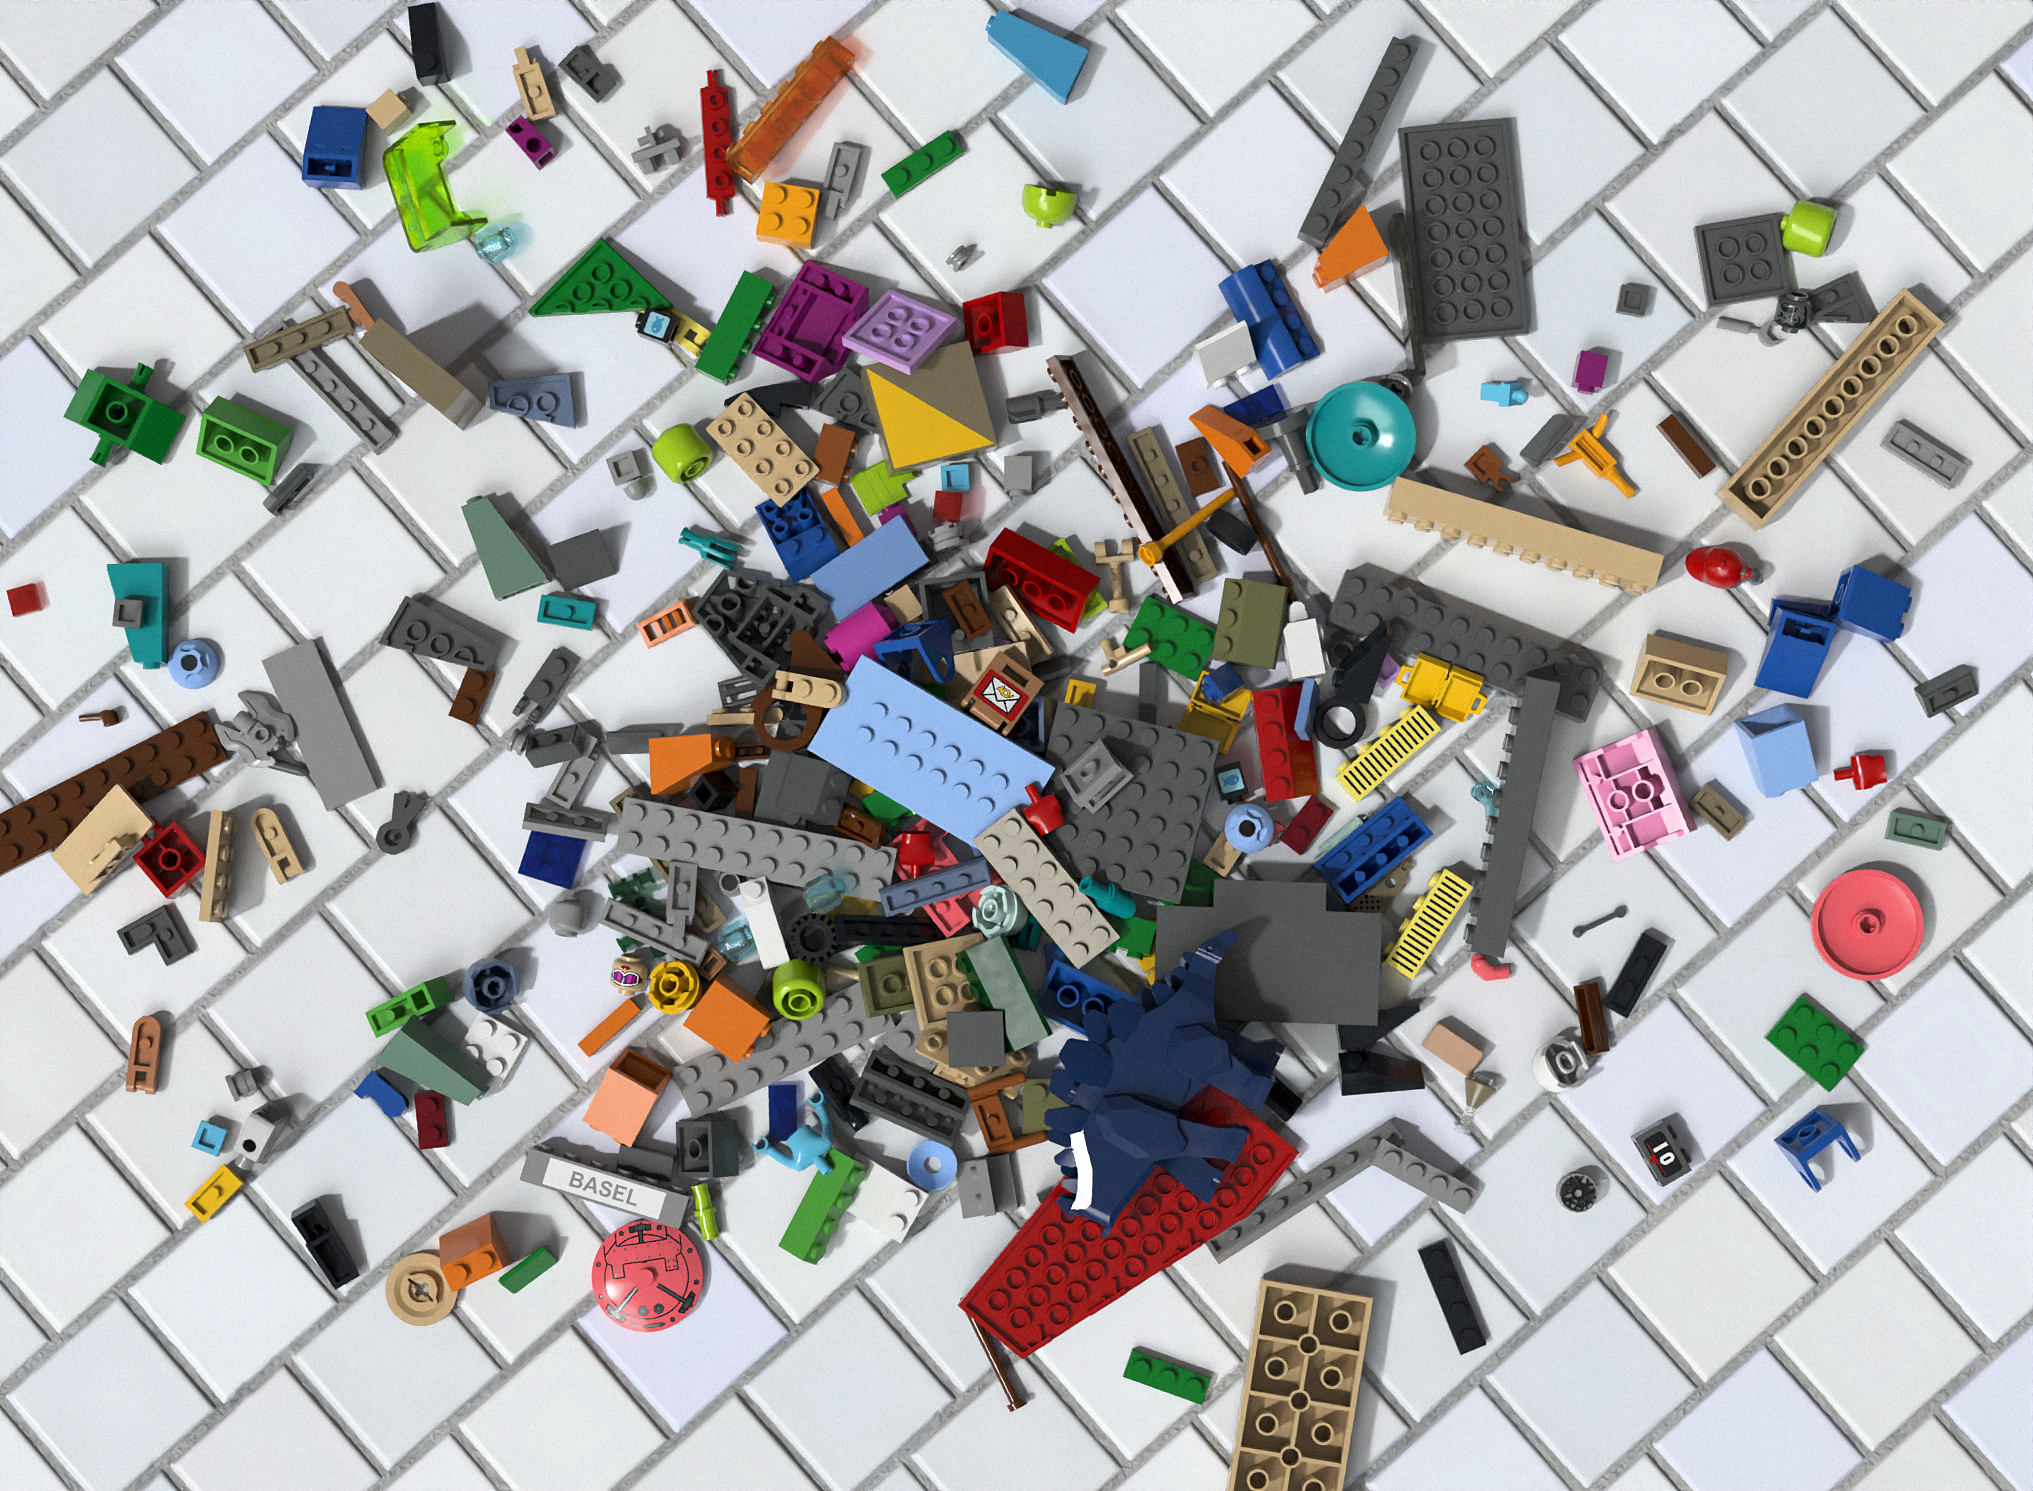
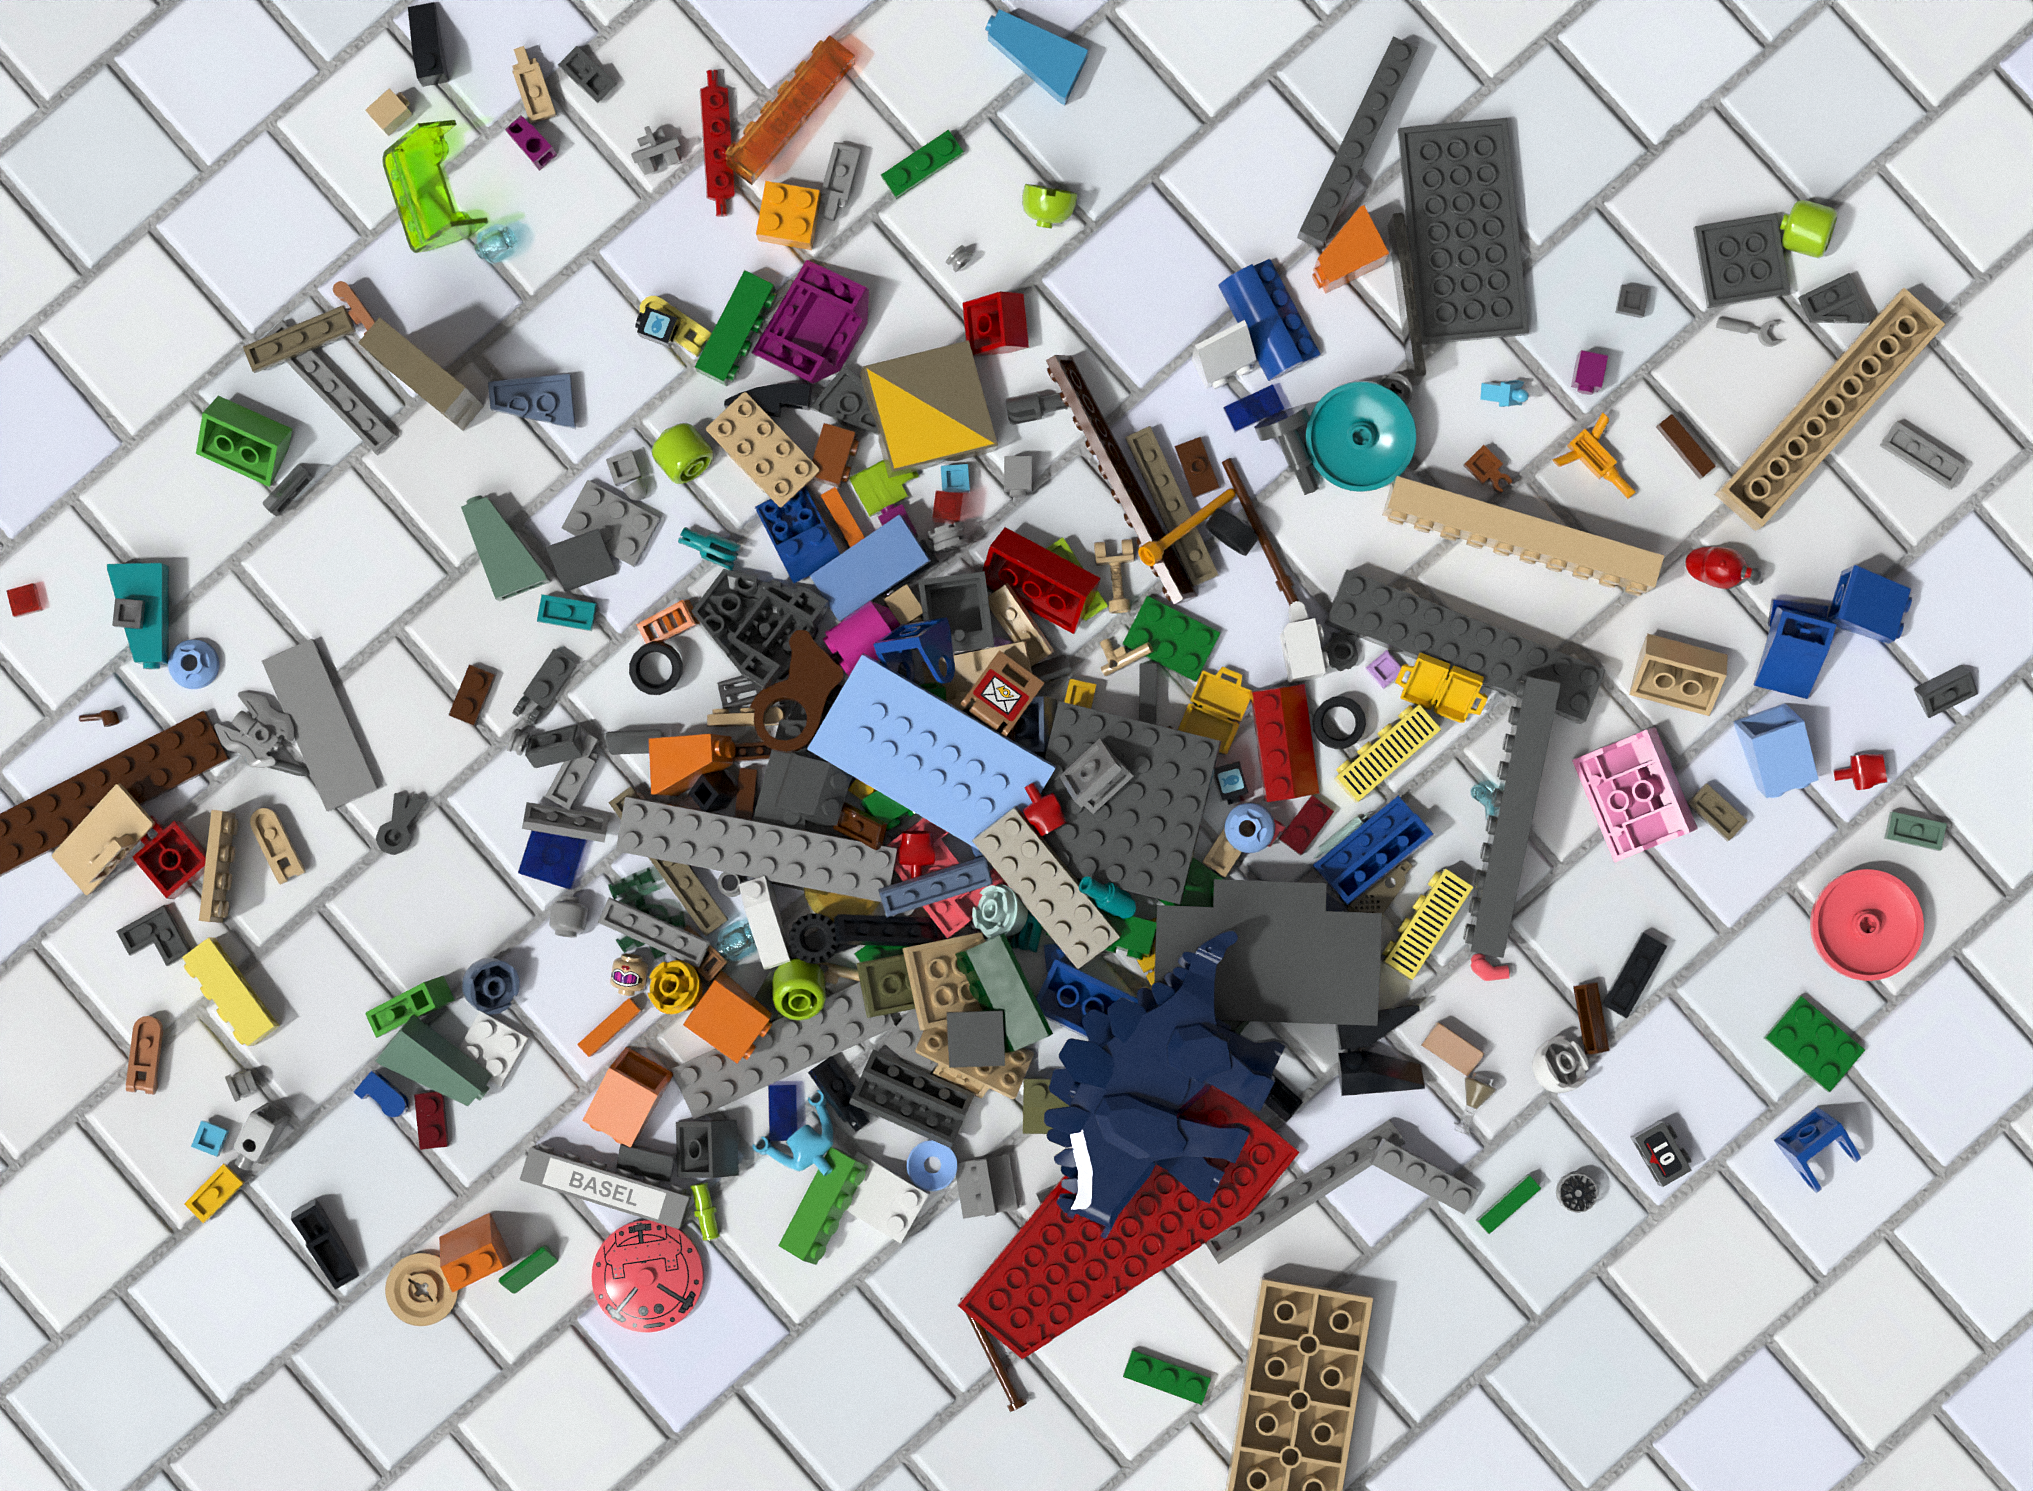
(146, 426): green slope -> none
(230, 992): none -> light yellow brick
(335, 148): blue slope -> none
(435, 636): dark grey wing -> none
(598, 285): green tile -> none
(621, 524): none -> light grey plate
(641, 683): none -> black tyre
(681, 896): light grey hinge -> none
(809, 690): tan plate -> none
(823, 894): clear light blue head -> none
(899, 332): lavender plate -> none
(967, 609): reddish brown plate -> none
(993, 1117): dark orange plate -> none
(1221, 684): blue slope -> none
(1233, 440): orange slope -> none
(1250, 623): olive slope -> none
(1307, 709): medium blue tile -> none
(1362, 666): black slope -> none
(1451, 1297): black plate -> none
(1508, 1204): none -> green piece
(1545, 440): dark grey slope -> none
(1619, 912): dark grey hinge -> none
(1793, 311): dark grey head -> none

